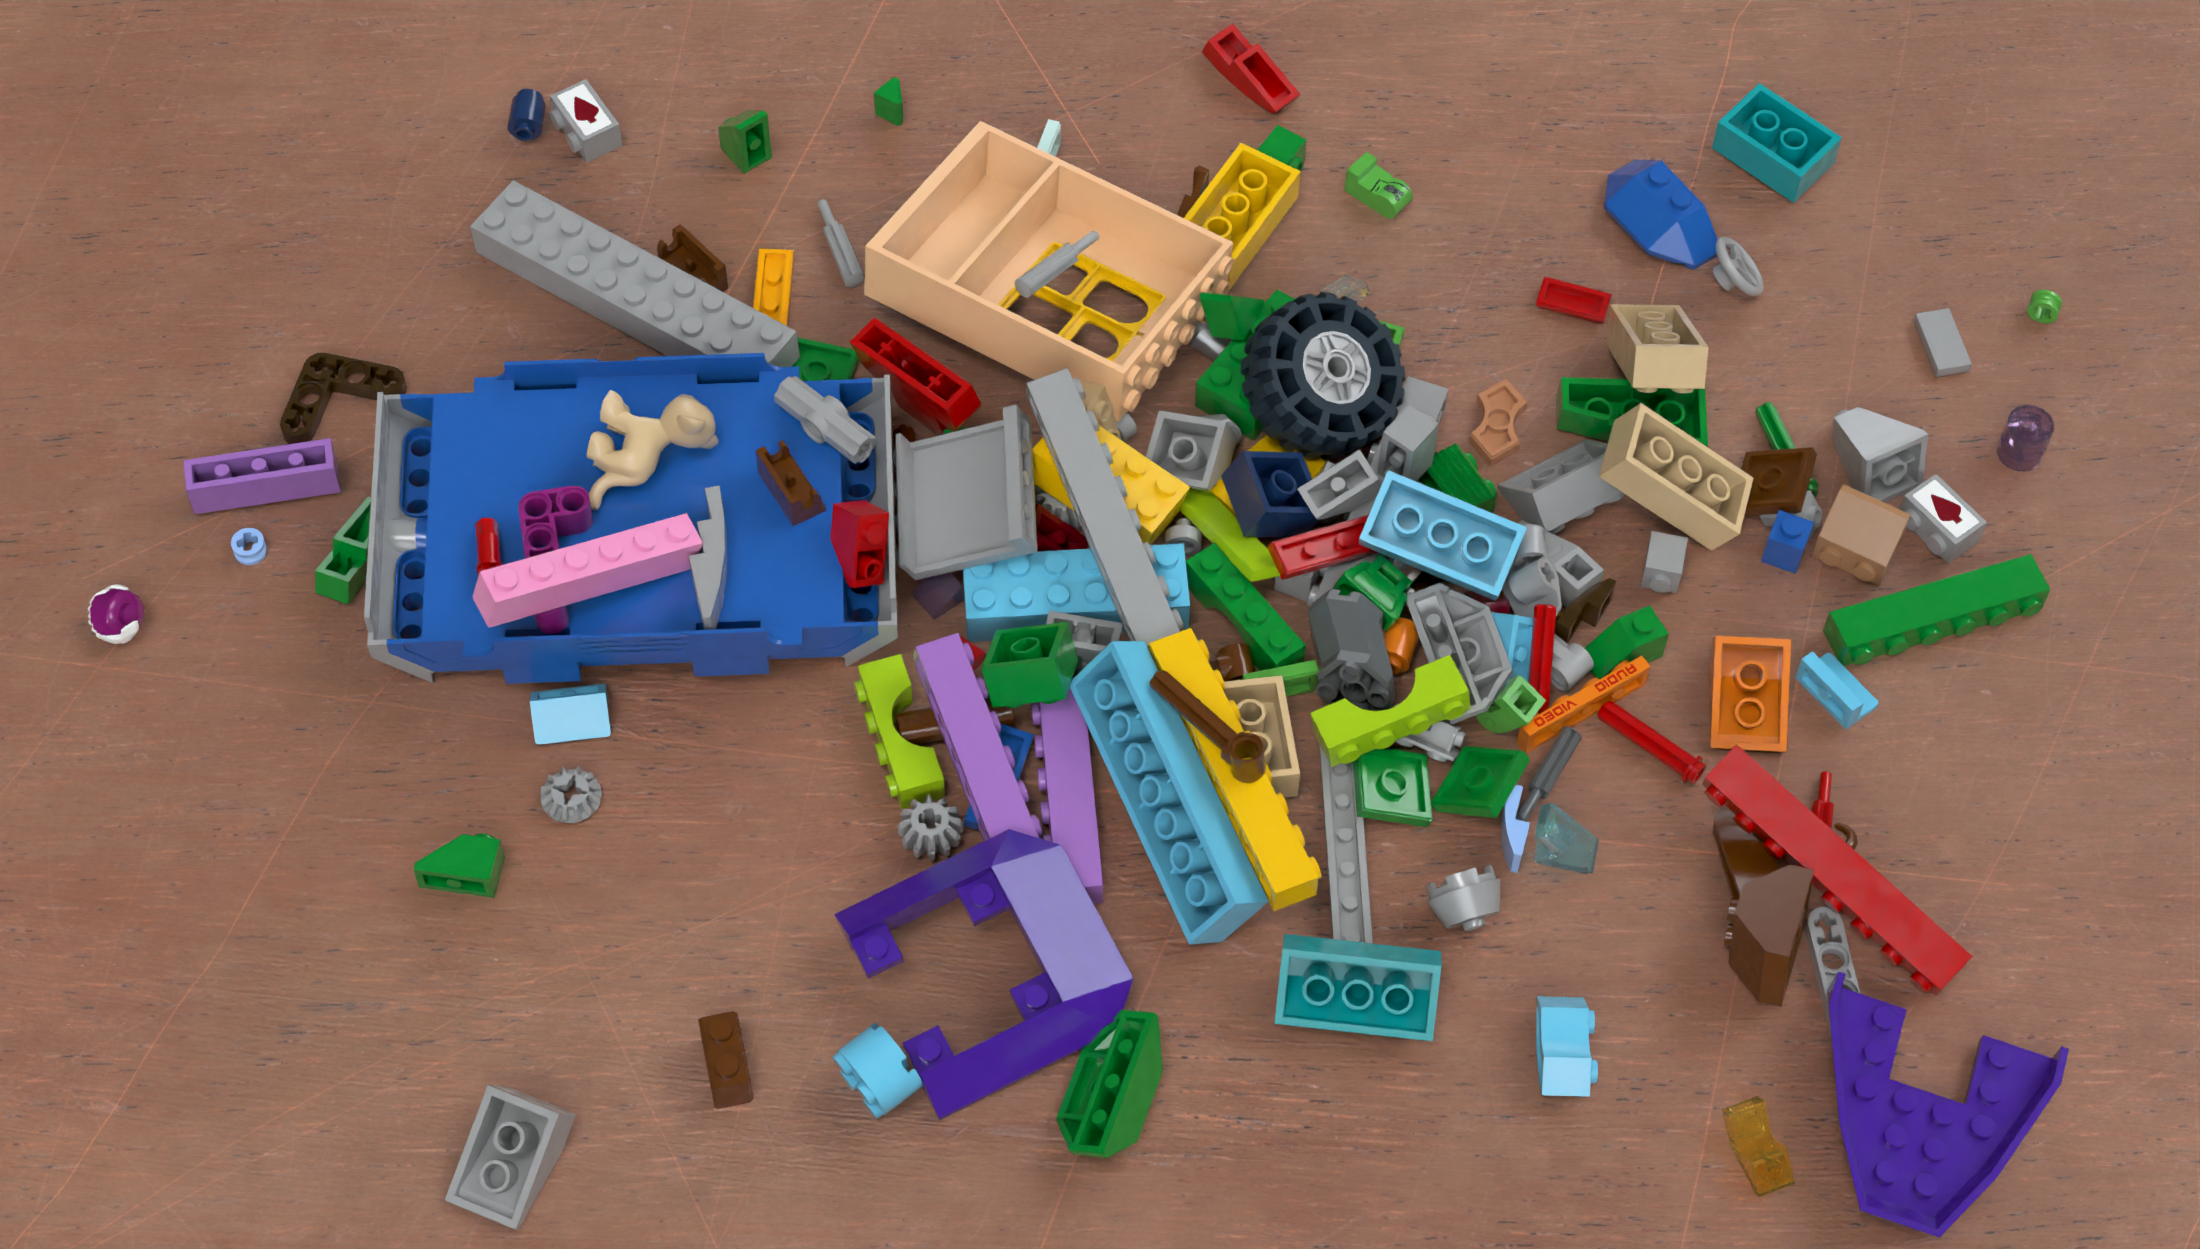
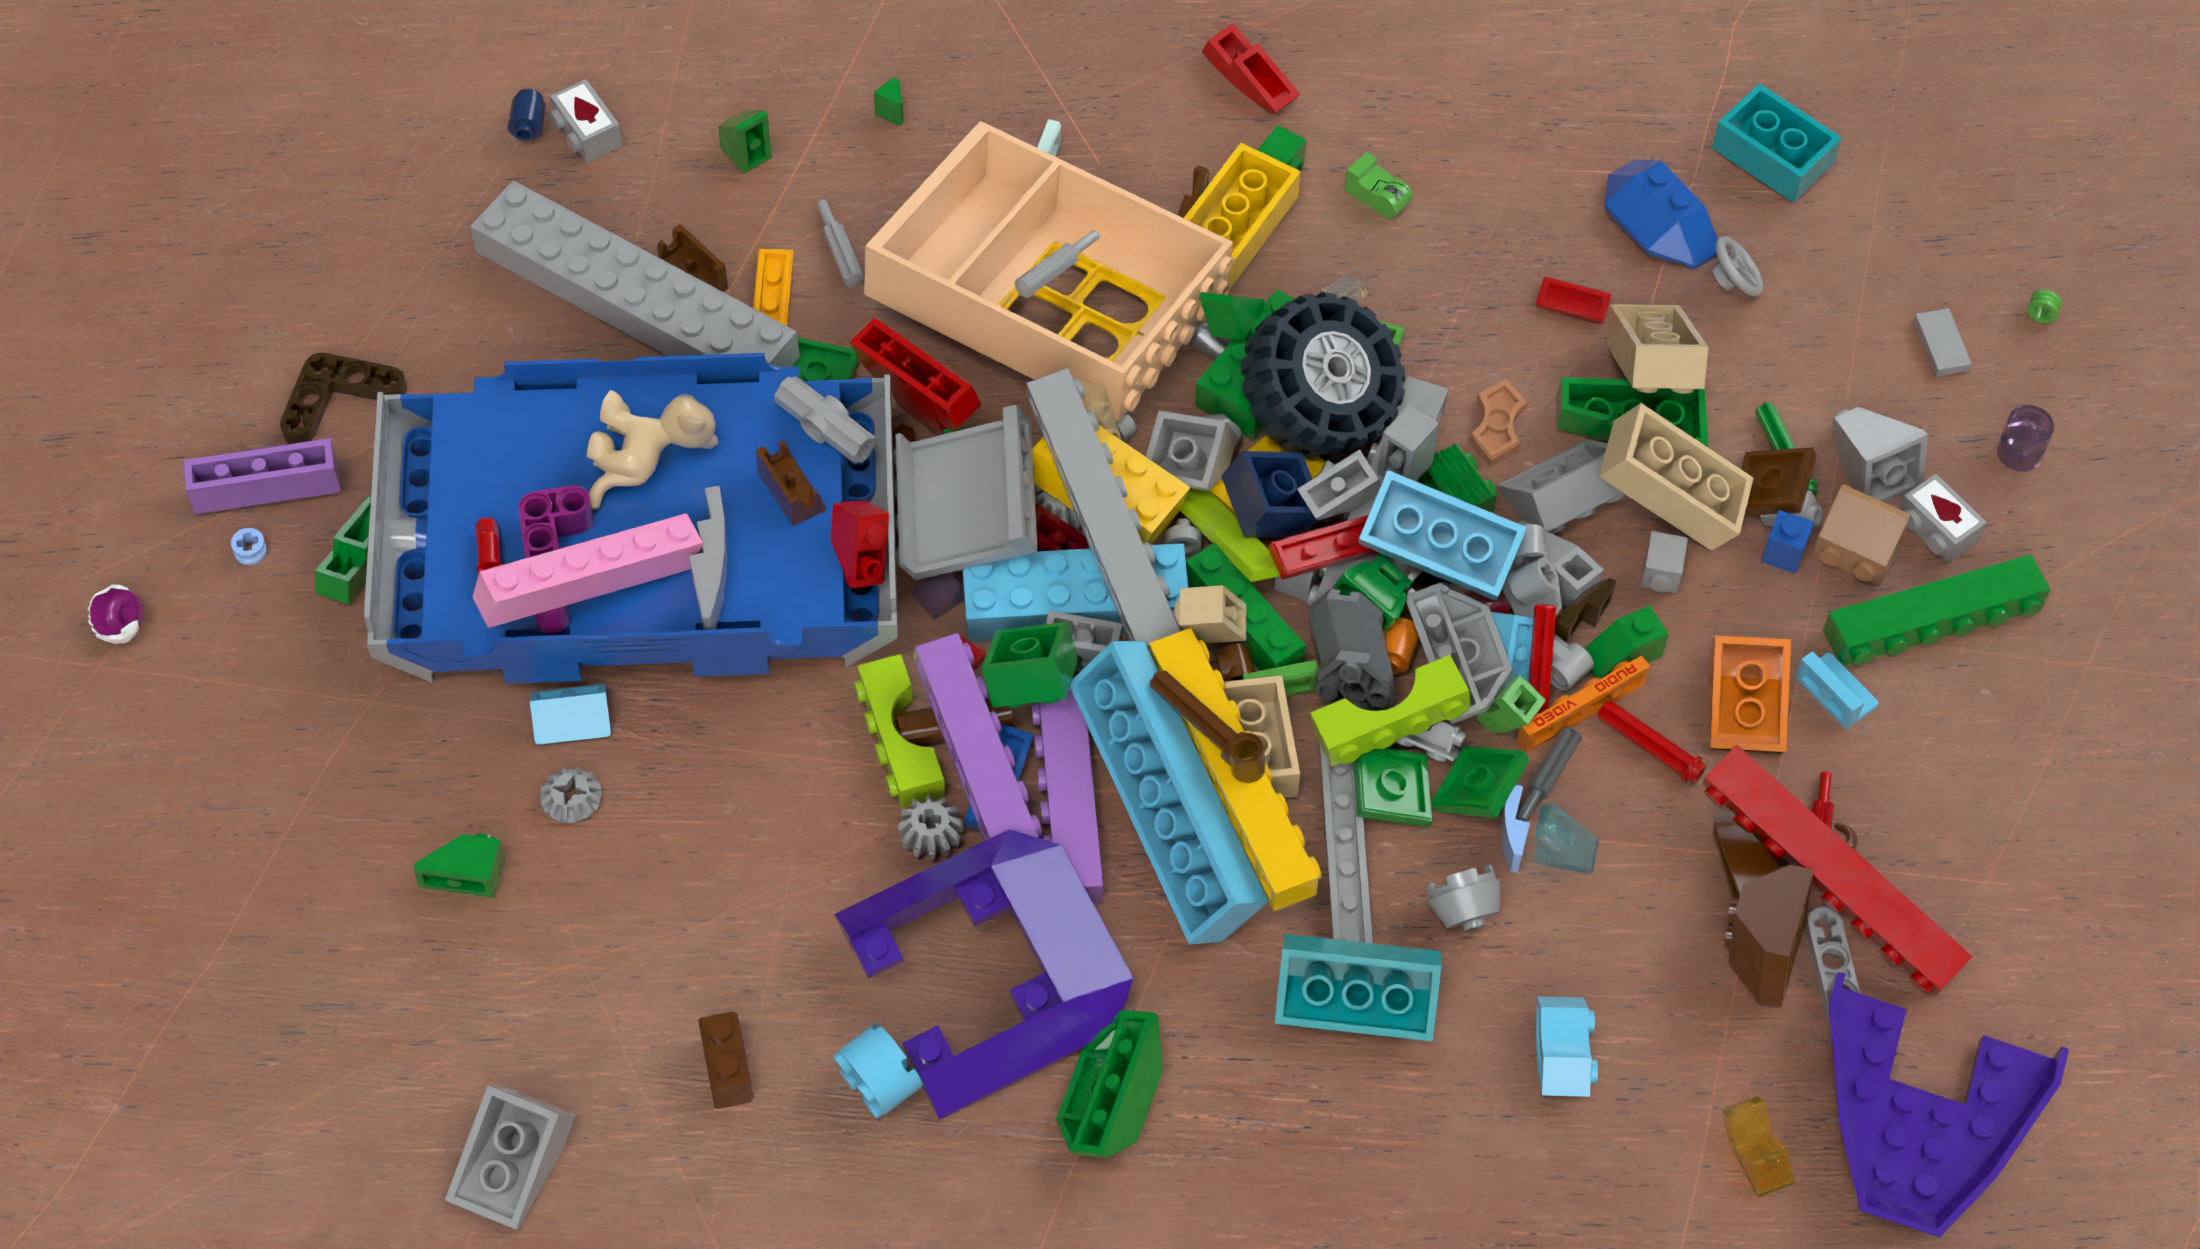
(1212, 614): none -> tan brick

